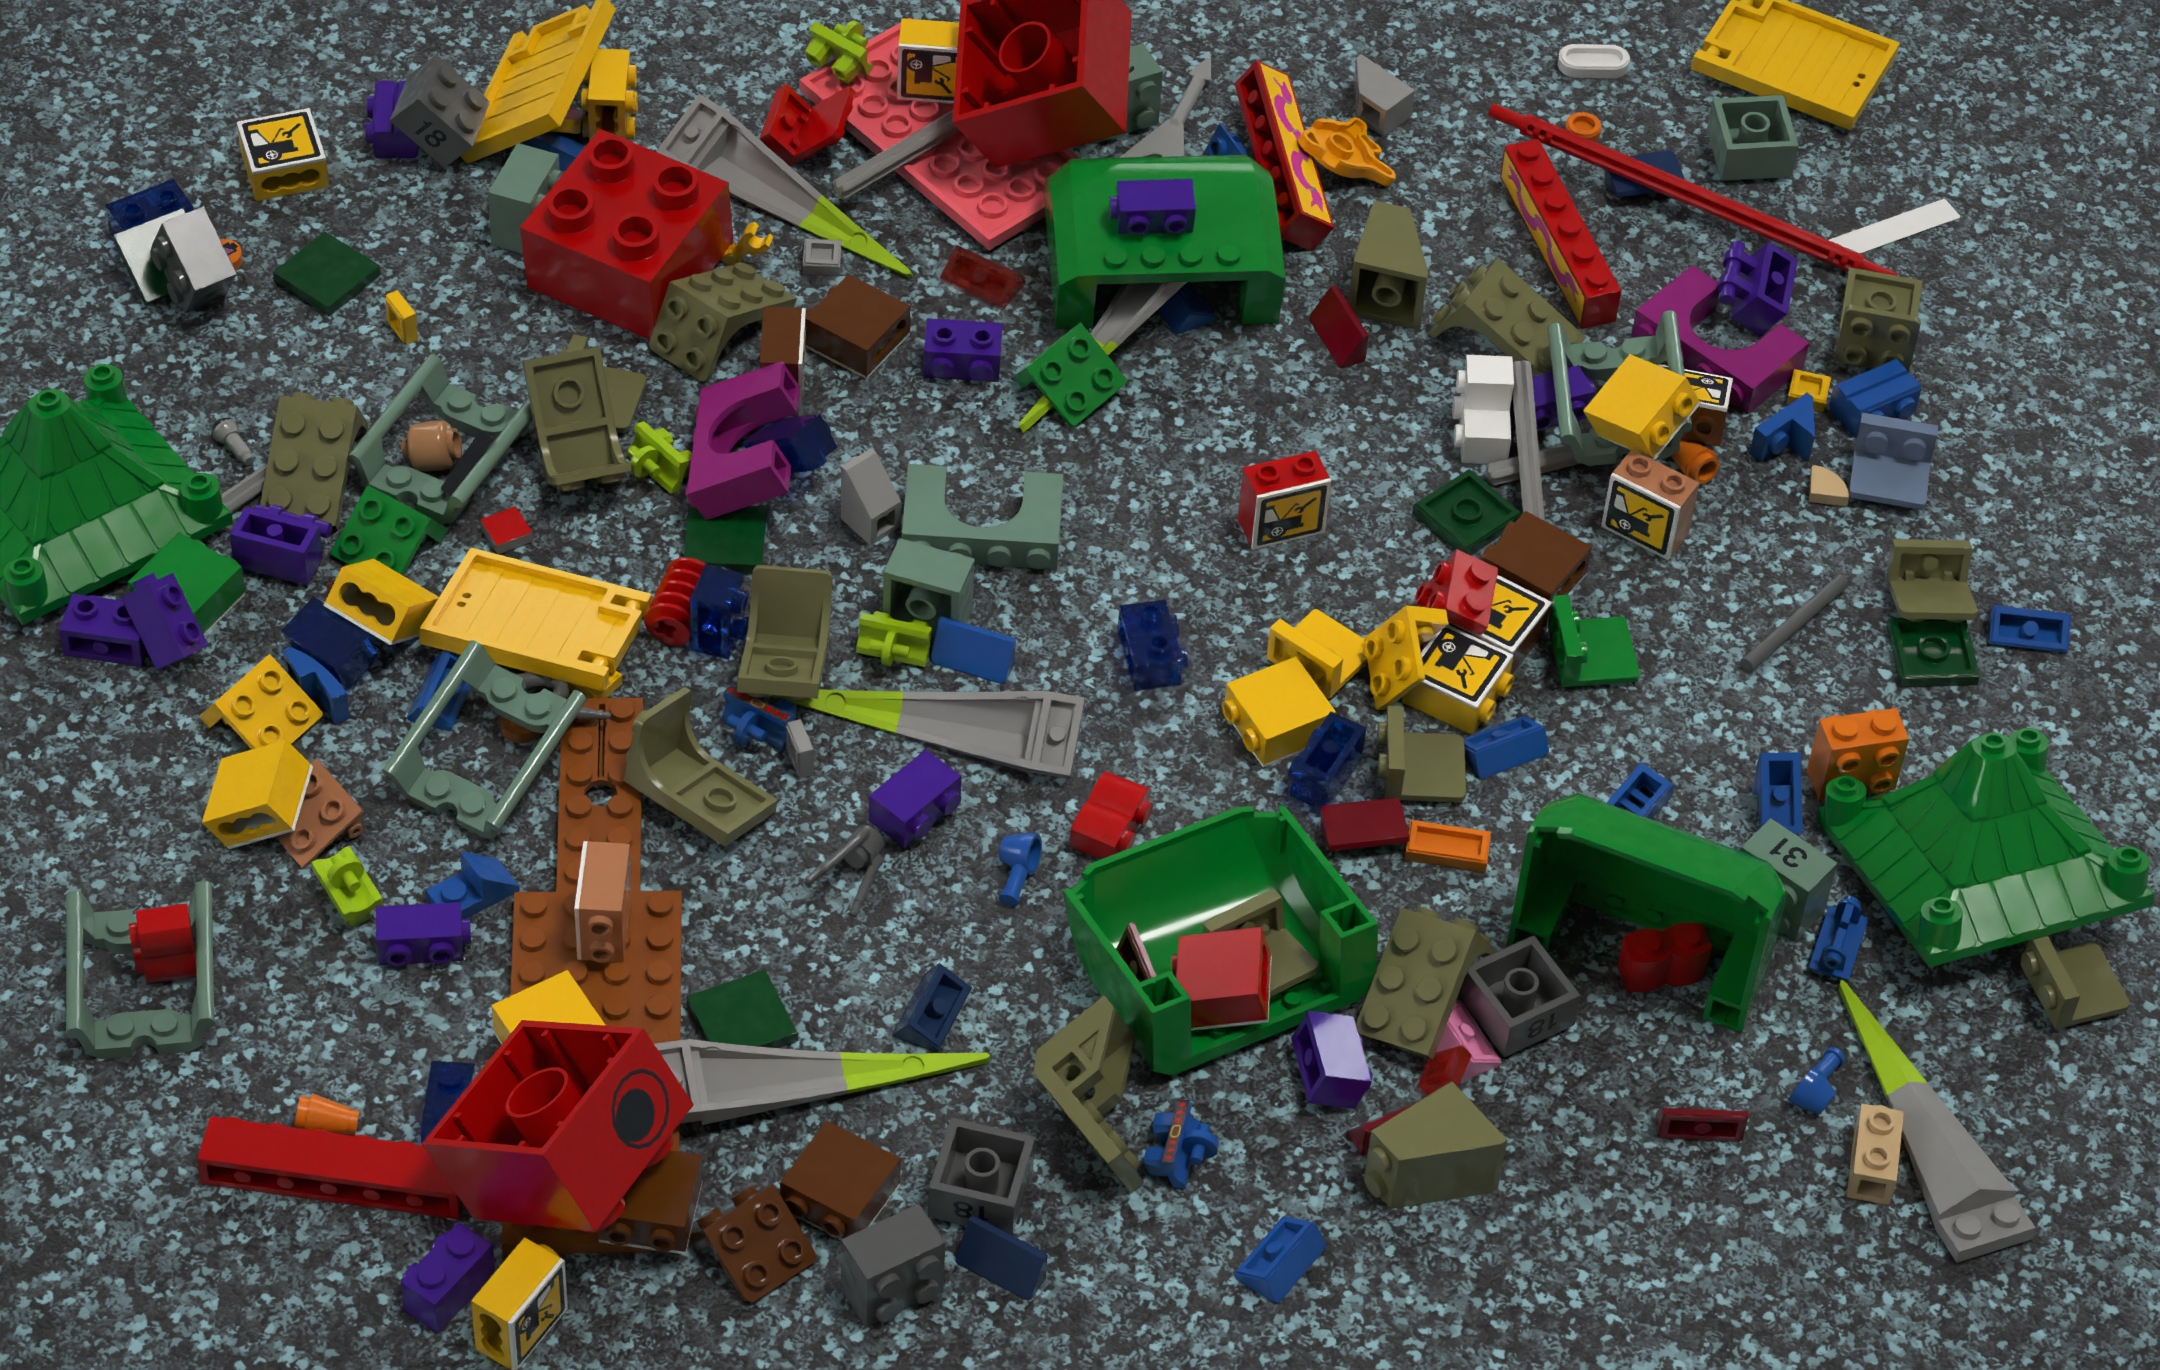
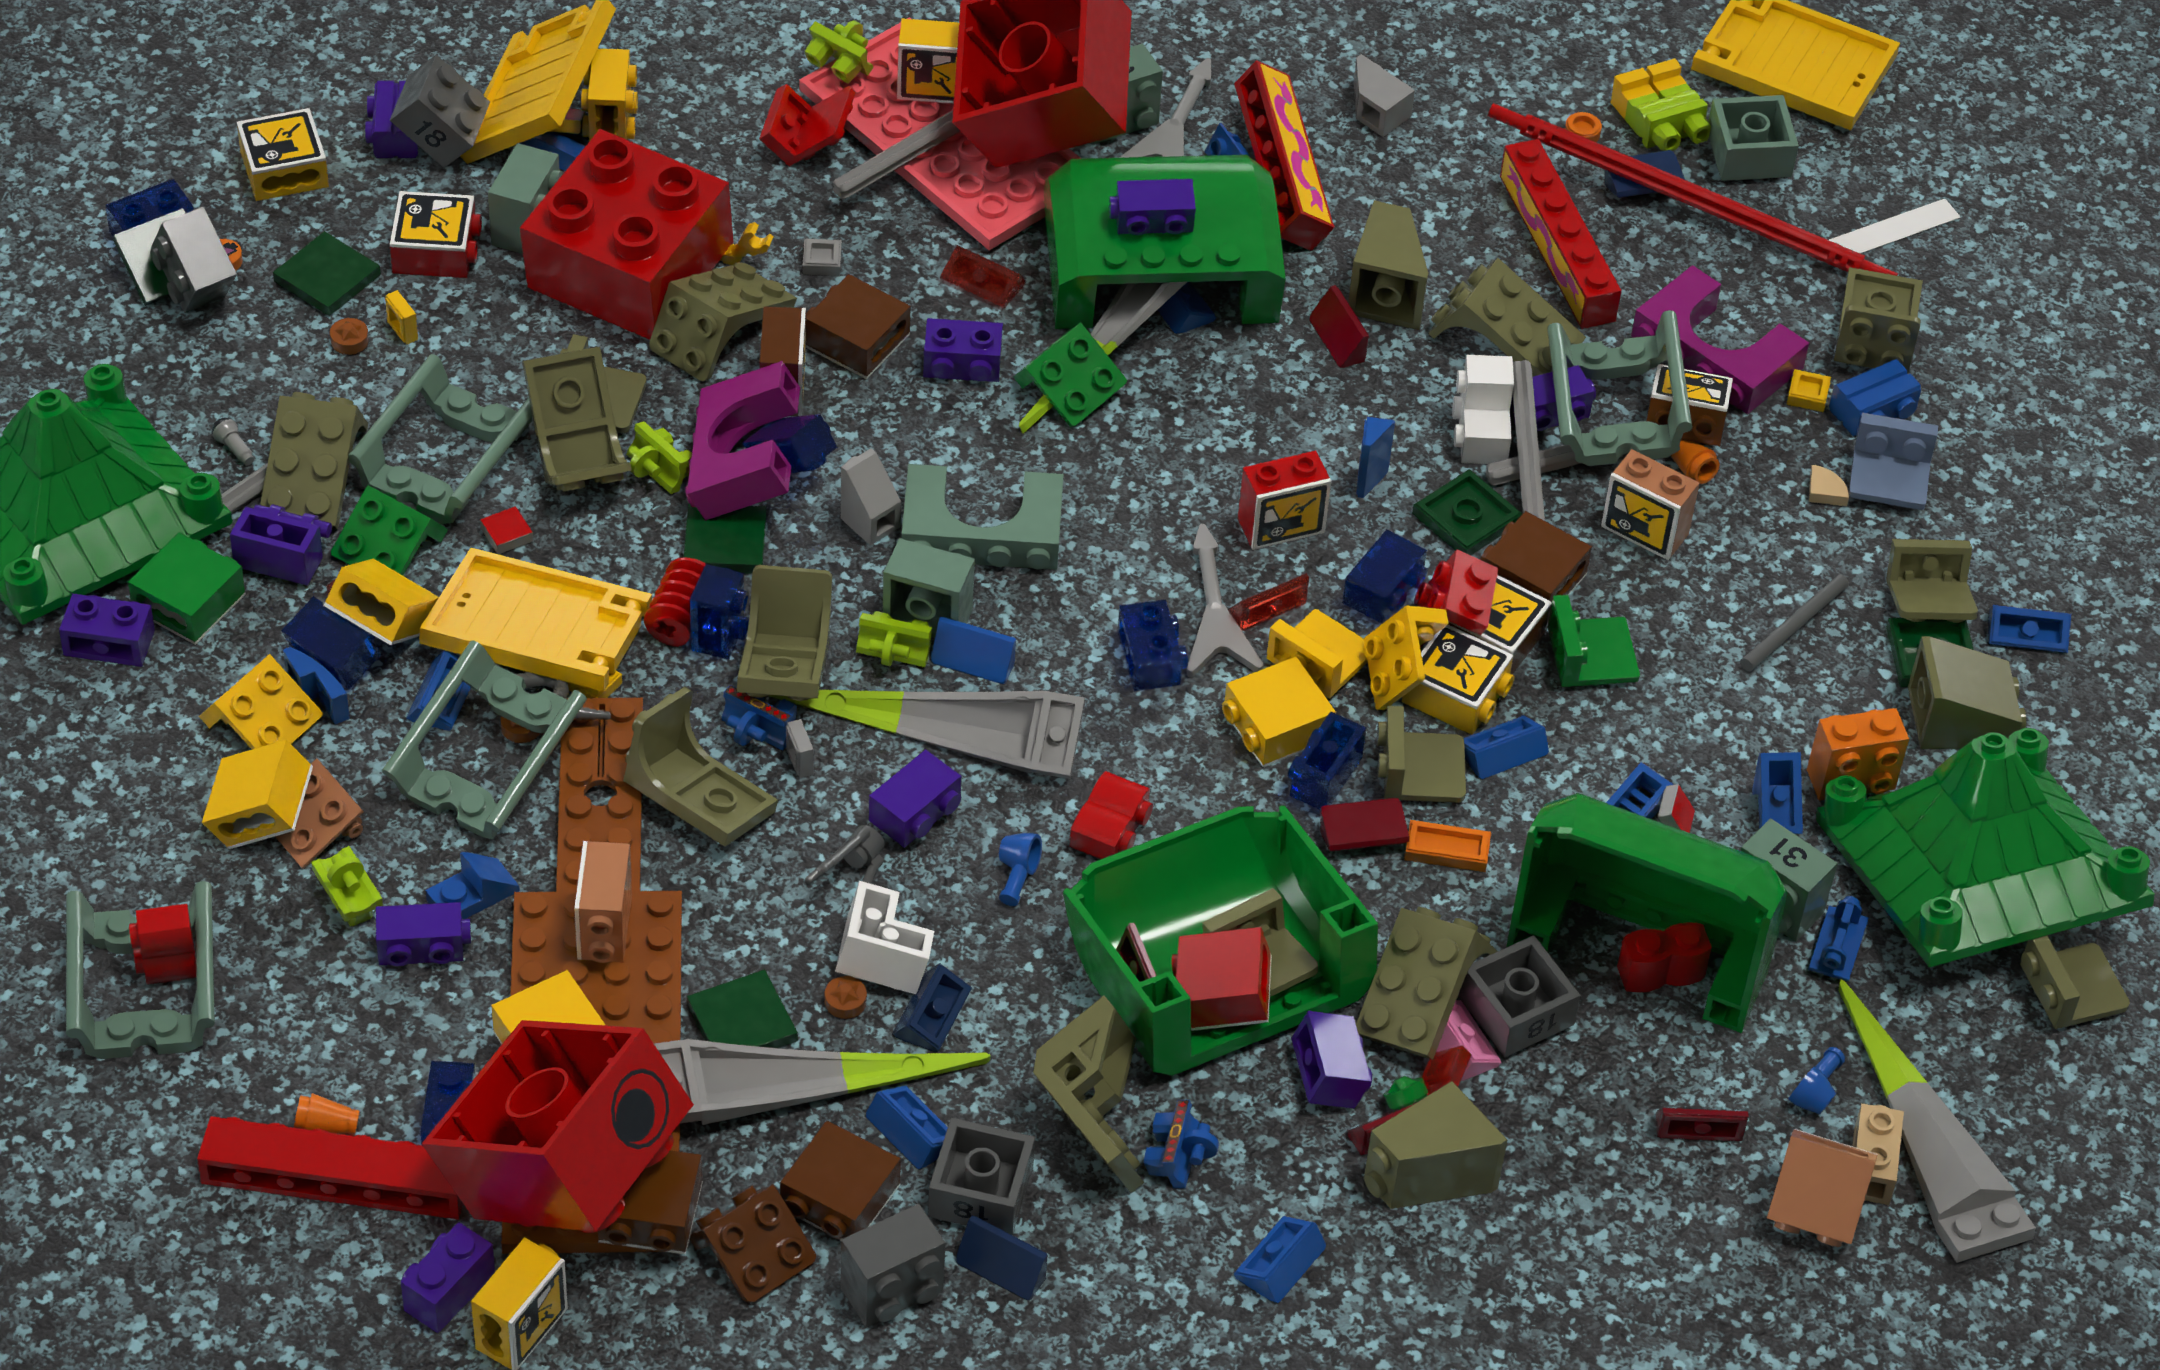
(163, 619): dark purple brick -> none
(349, 336): none -> dark orange tile
(432, 446): medium nougat head -> none
(434, 234): none -> piece
(467, 461): black tile -> none
(723, 147): light grey plate -> none
(845, 997): none -> dark orange tile
(879, 946): none -> white brick
(908, 1125): none -> blue slope
(1218, 628): none -> light grey piece
(1271, 602): none -> clear red slope
(1346, 150): light orange tile -> none
(1374, 453): none -> blue slope
(1385, 577): none -> clear blue brick
(1405, 1092): none -> green tile
(1593, 61): white tile -> none
(1642, 406): yellow piece -> none
(1661, 106): none -> lime hips
(1676, 809): none -> tile
(1757, 285): dark purple brick -> none
(1789, 427): blue slope -> none
(1821, 1188): none -> nougat piece
(1961, 695): none -> olive slope

